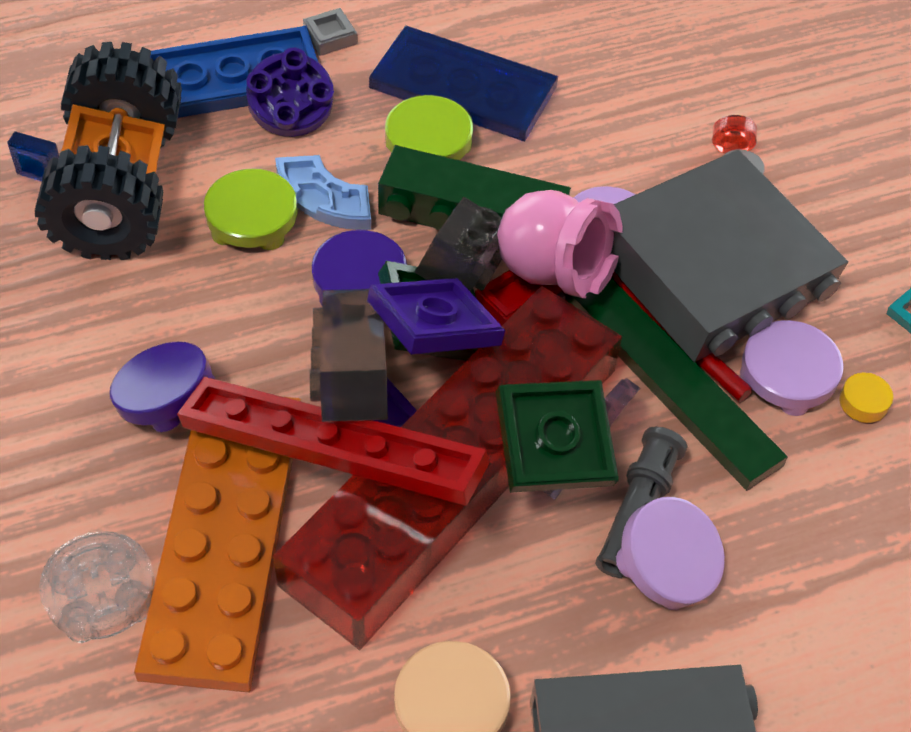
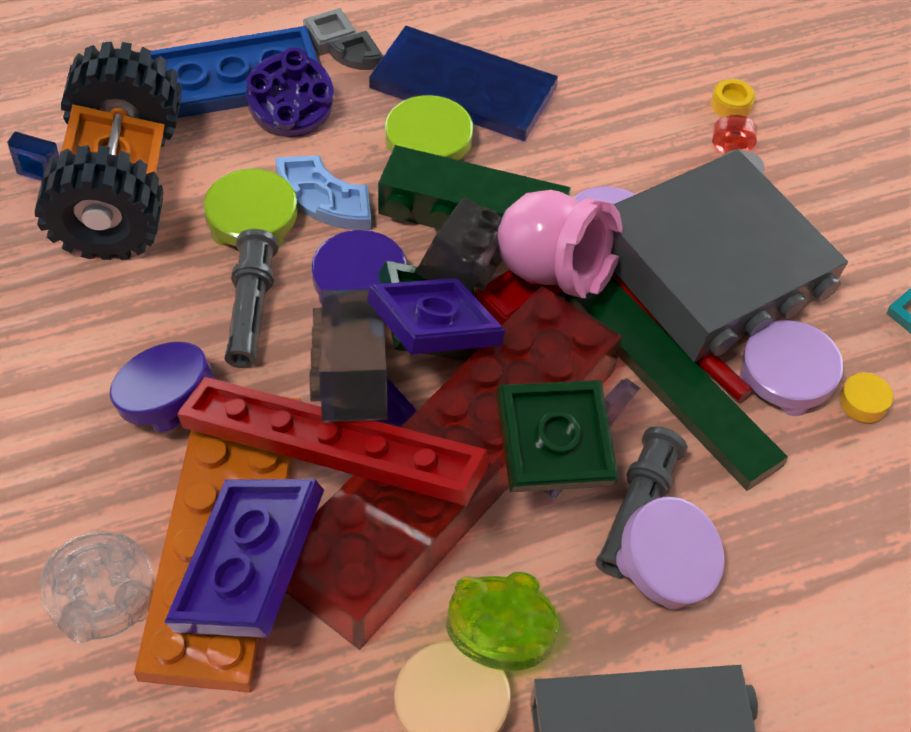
(245, 557): none -> dark purple tile
(252, 280): none -> dark grey pin
(356, 51): none -> dark grey tile
(502, 621): none -> clear neon green tile
(733, 98): none -> yellow tile

